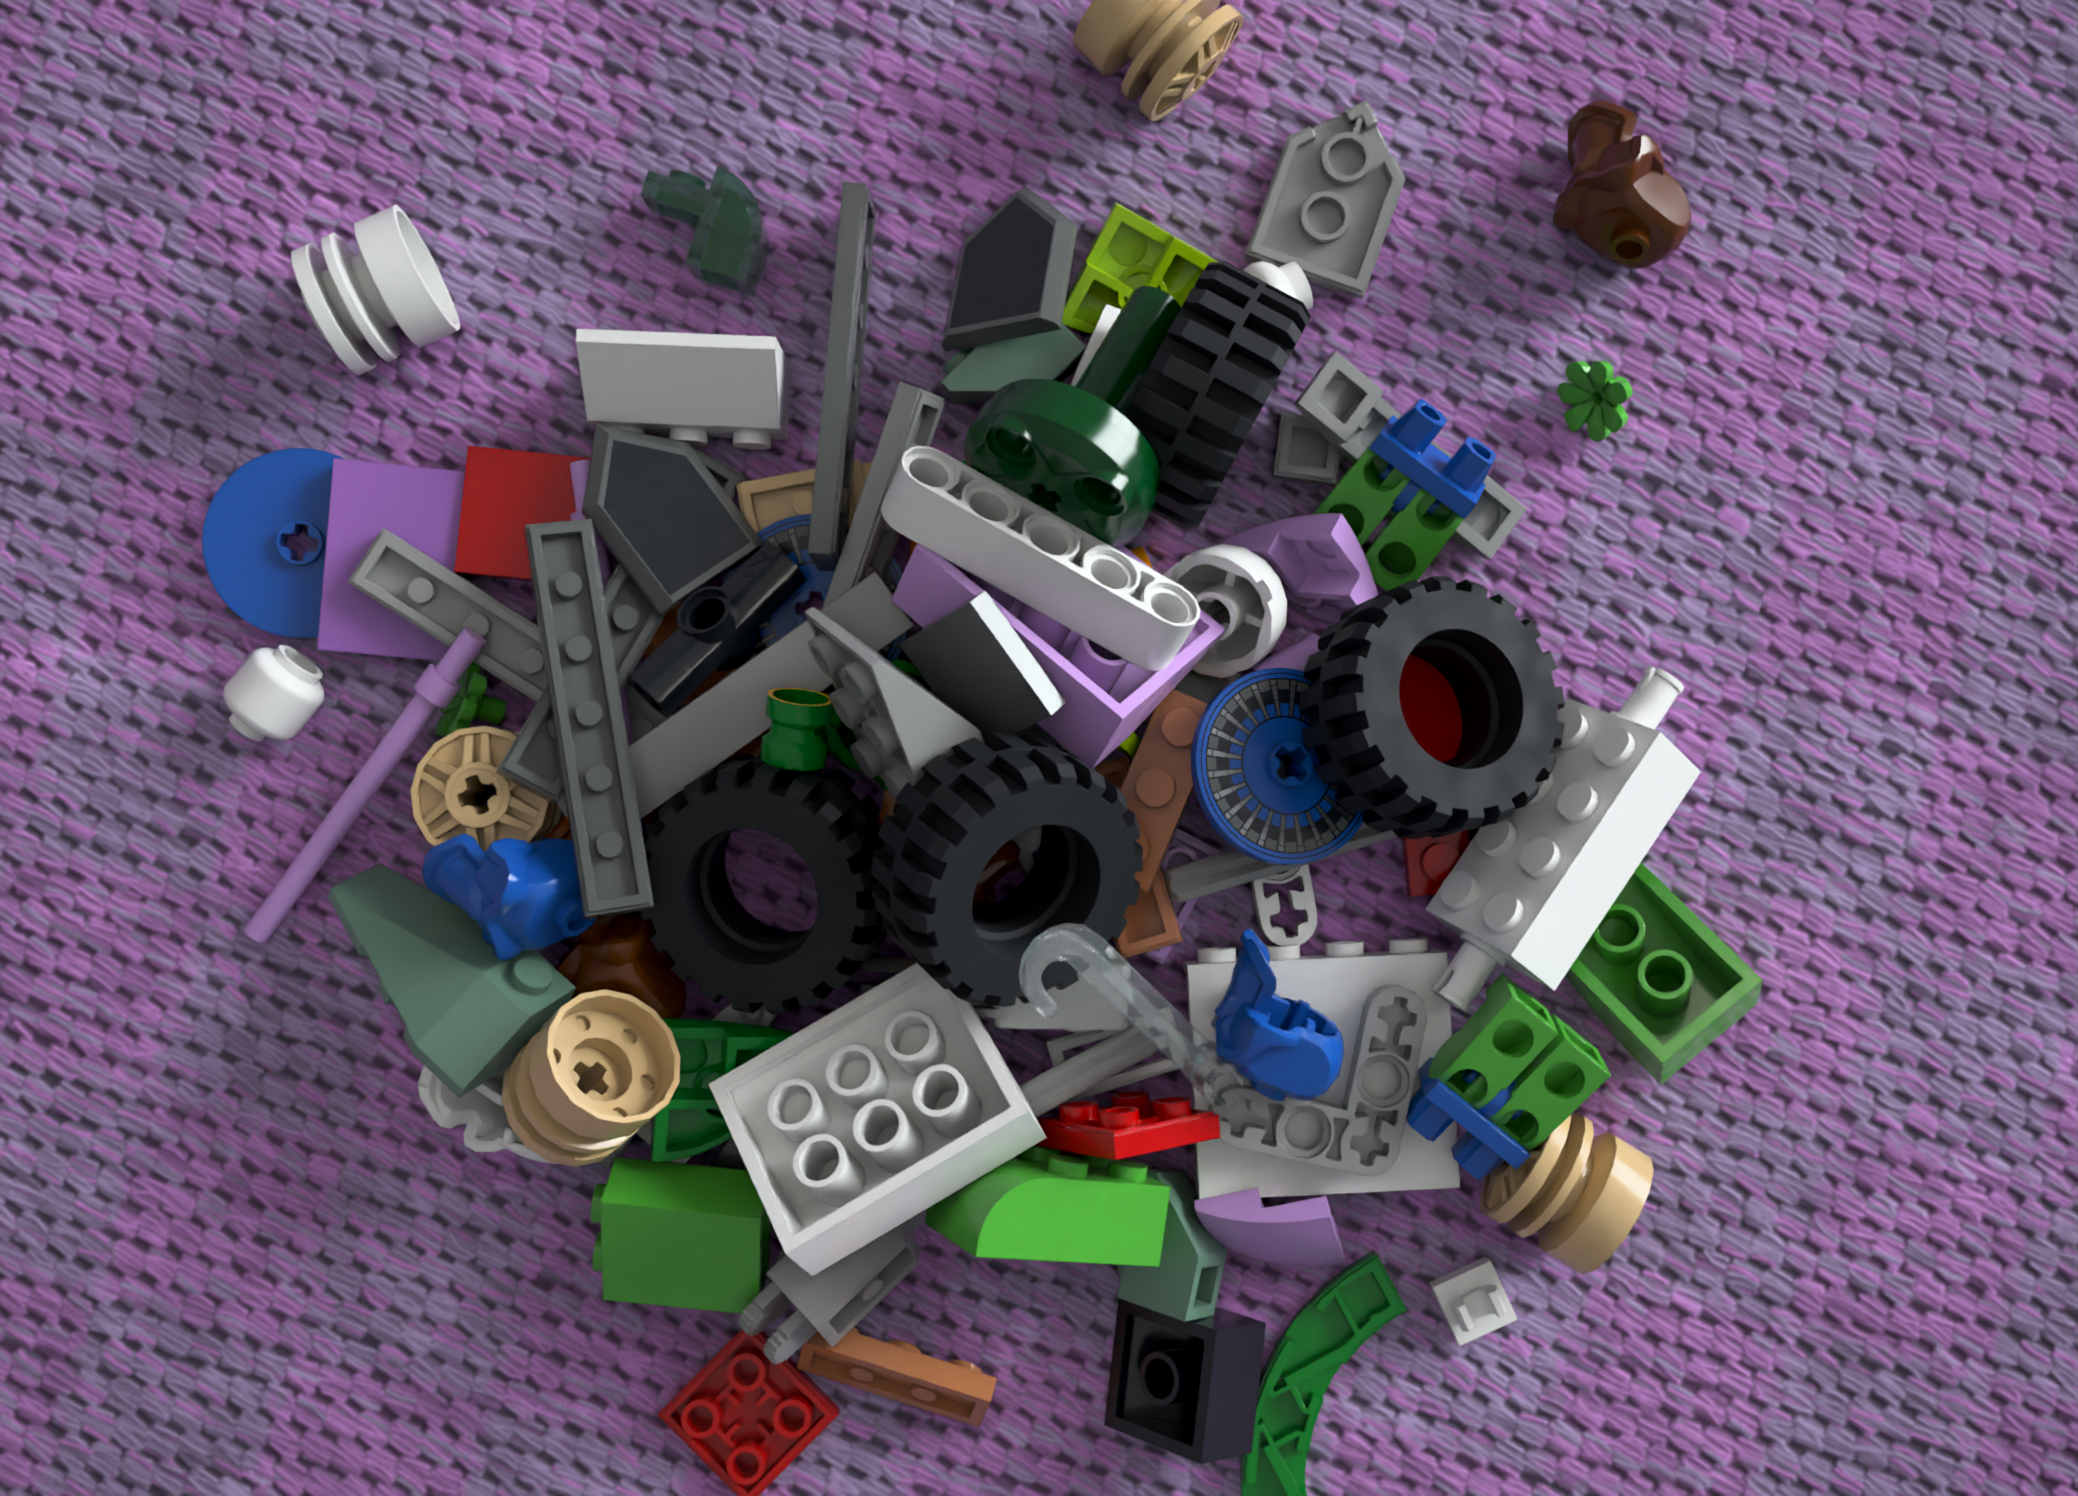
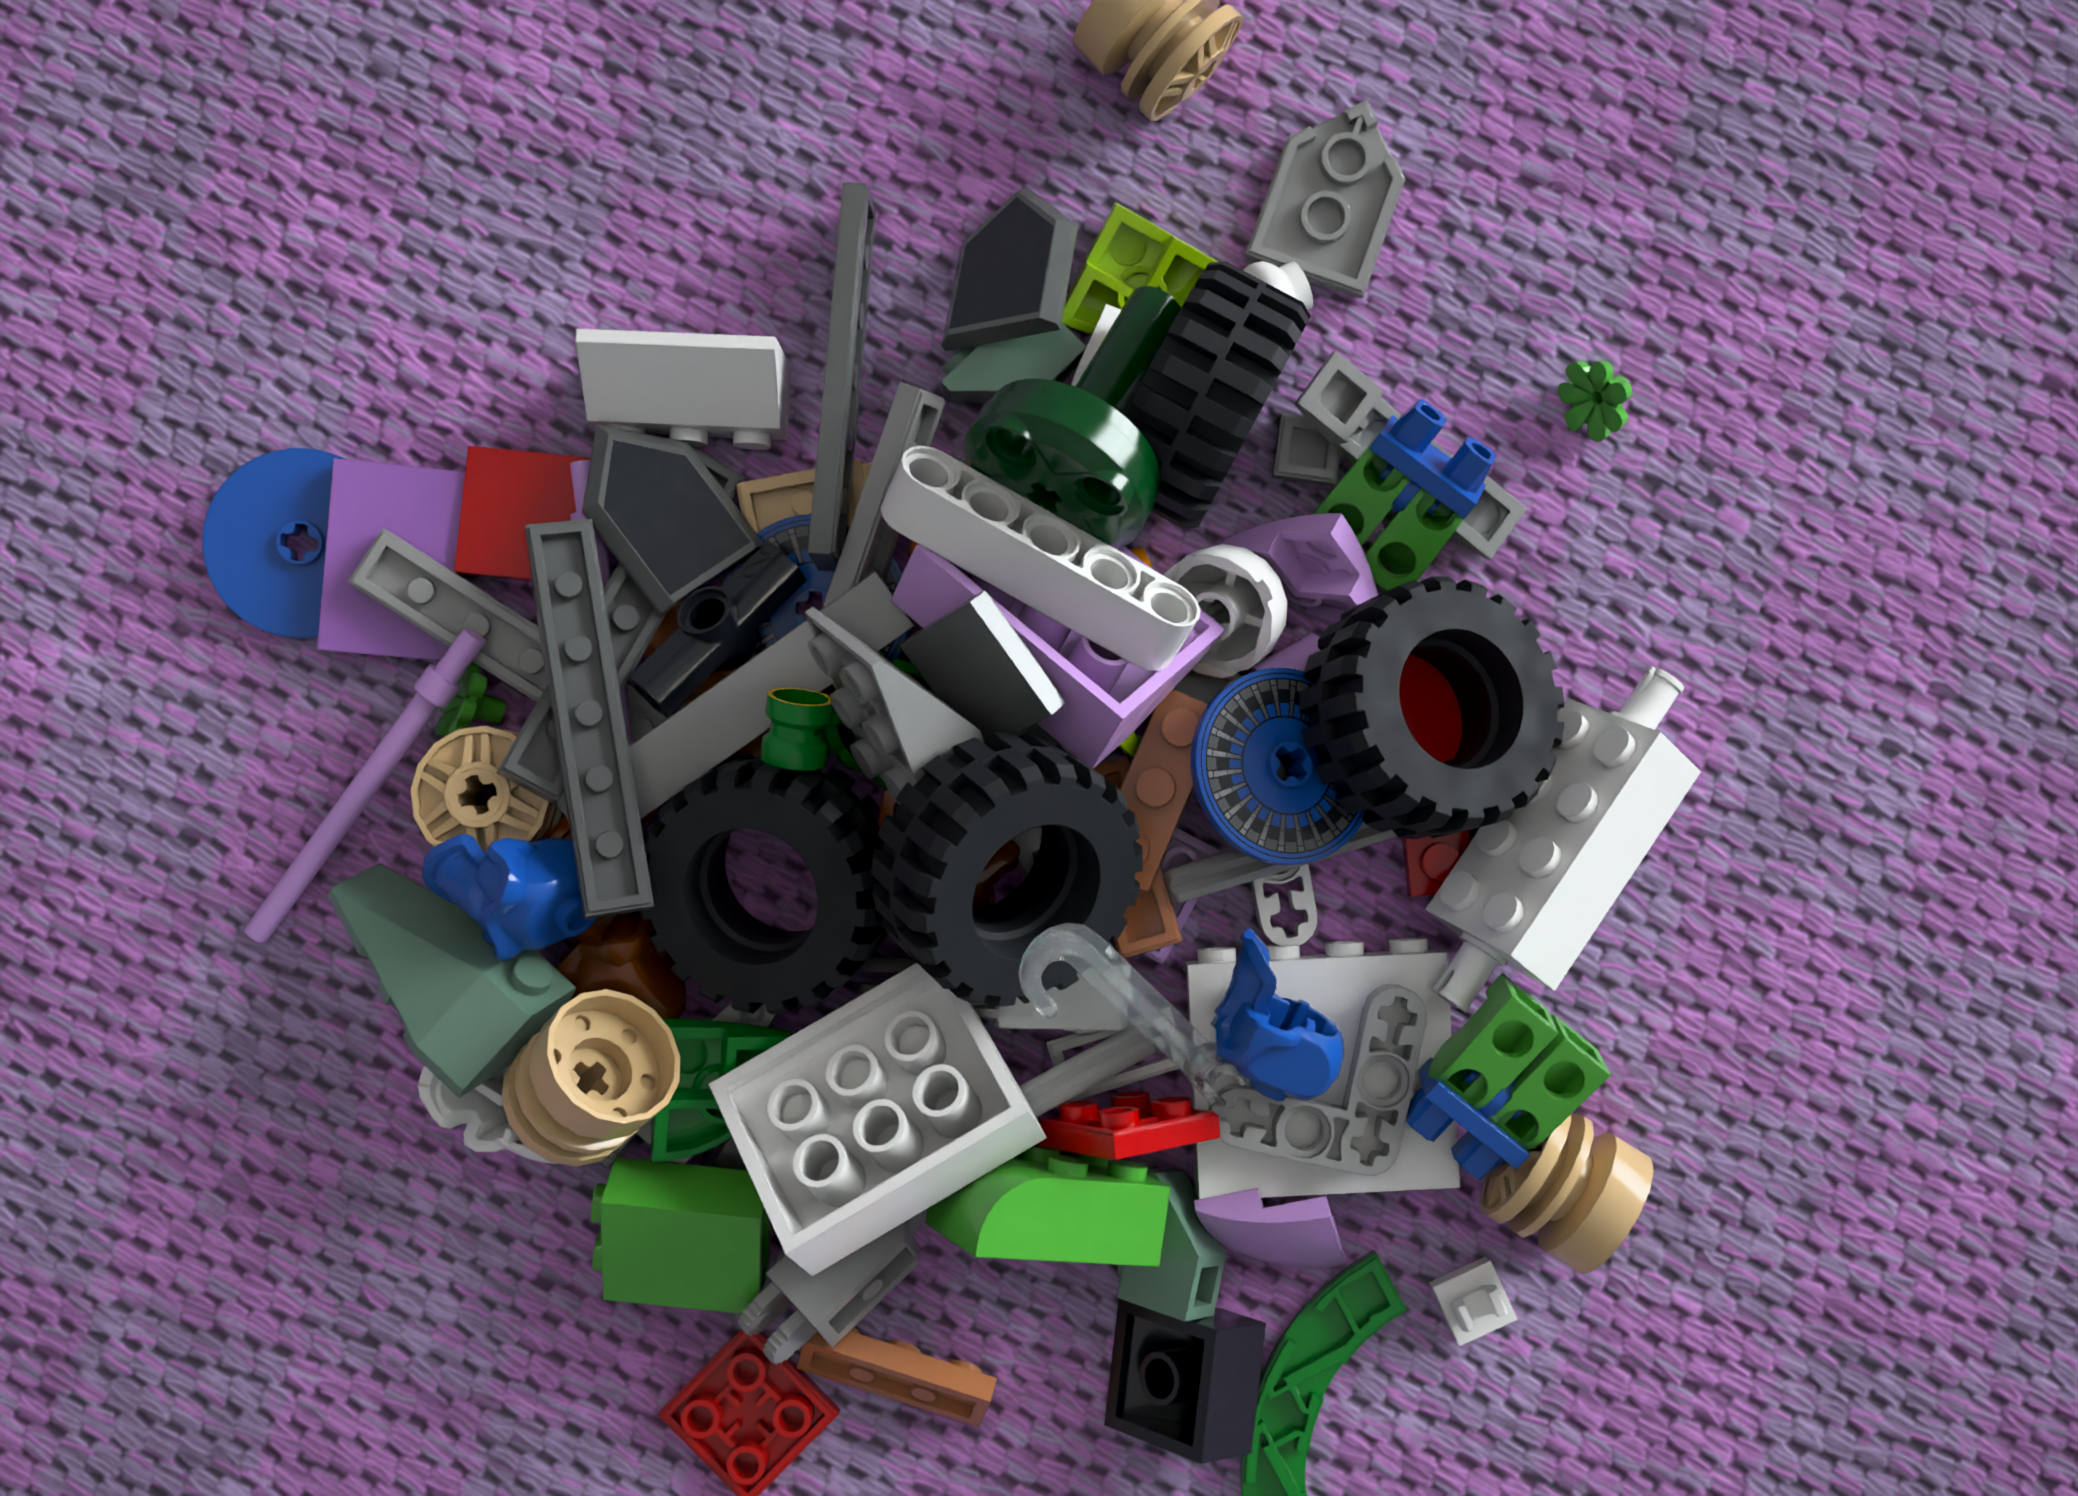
(273, 693): white head -> none
(368, 294): white wheel -> none
(730, 230): clear green brick -> none
(1619, 190): reddish brown head -> none
(1661, 977): bright green slope -> none

